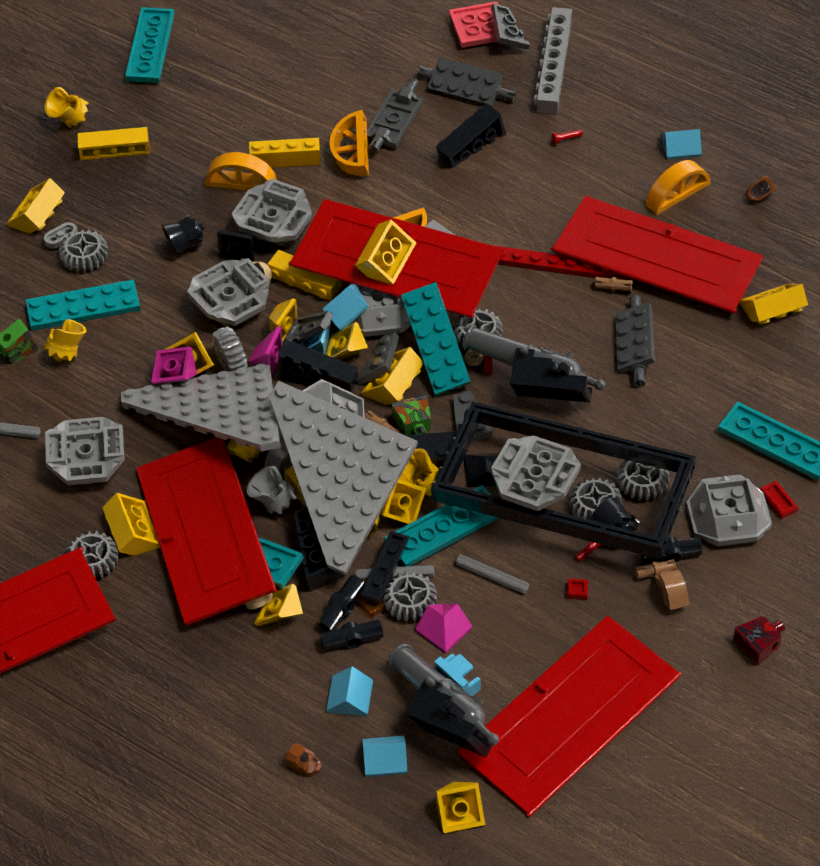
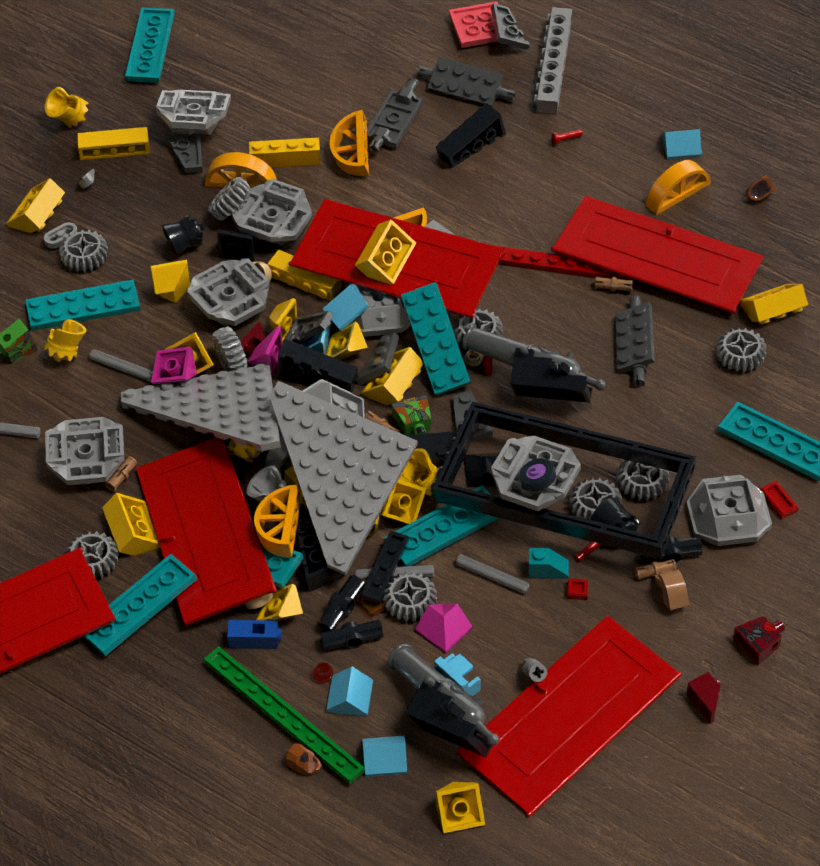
(87, 179): none -> light grey piece
(121, 365): none -> light grey axle
(121, 474): none -> medium nougat pin
(142, 602): none -> teal plate
(171, 280): none -> yellow slope
(187, 150): none -> dark grey wing
(192, 110): none -> light grey piece
(229, 198): none -> light grey gear
(252, 339): none -> dark red slope
(254, 634): none -> blue brick
(277, 500): none -> light orange window
(284, 715): none -> green plate
(323, 668): none -> clear red plate
(534, 669): none -> light grey hinge
(537, 474): none -> black wheel
(547, 564): none -> teal slope
(705, 694): none -> dark red slope
(741, 350): none -> light grey gear

